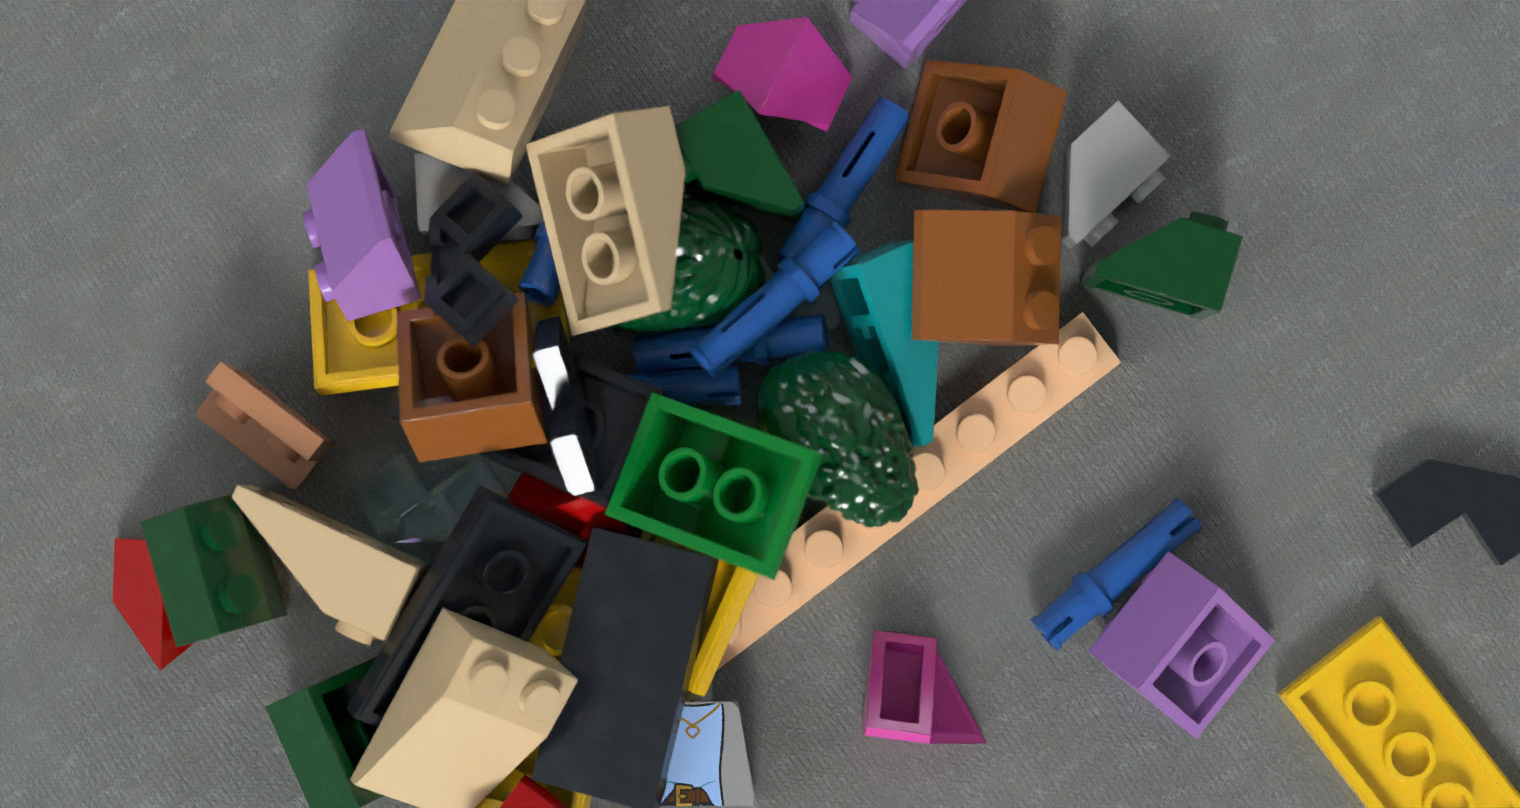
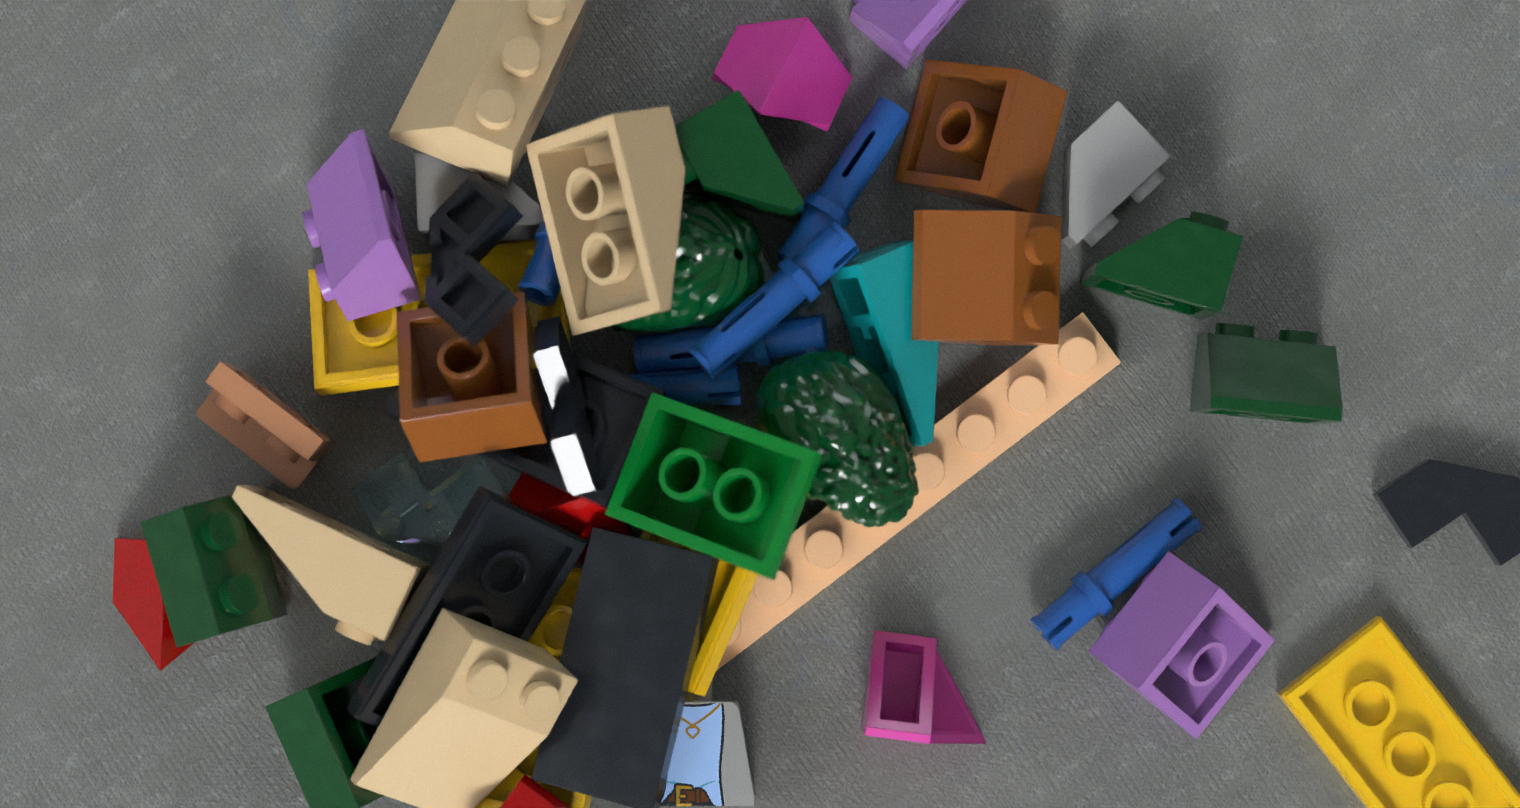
(1266, 377): none -> dark green slope

